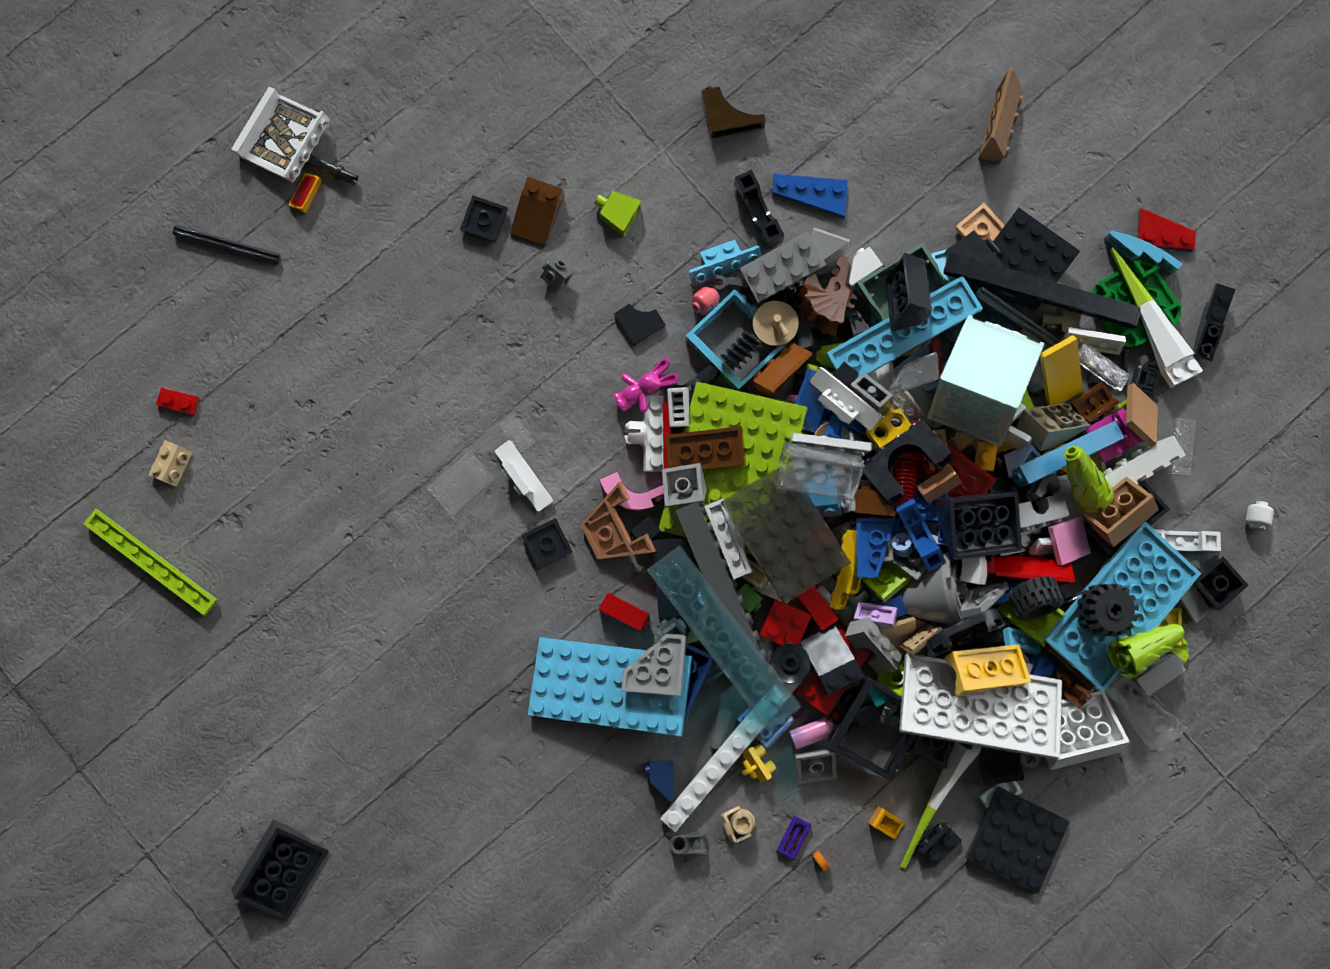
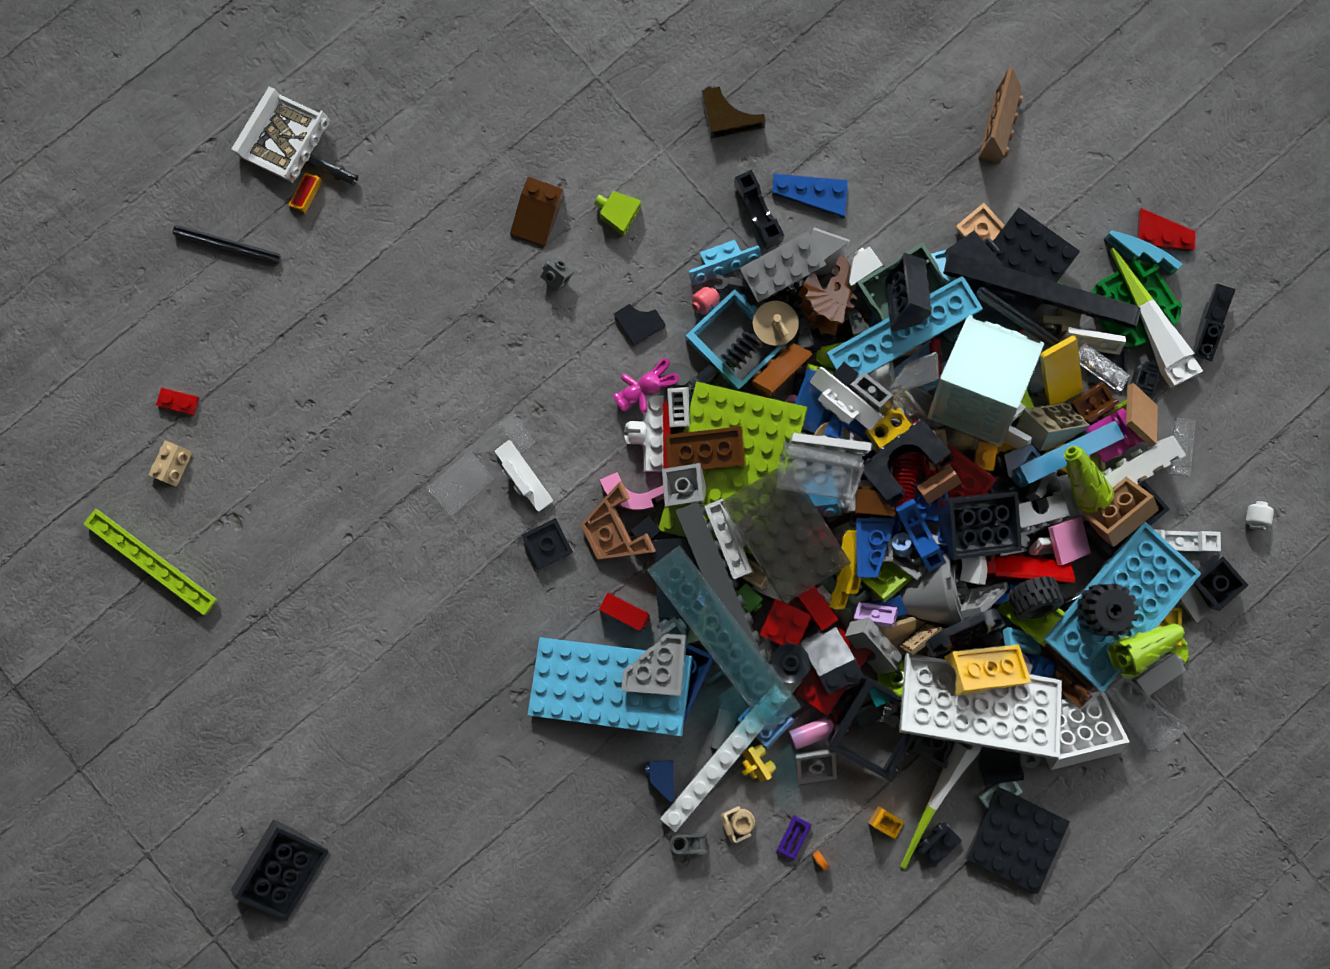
(484, 219): black plate -> none

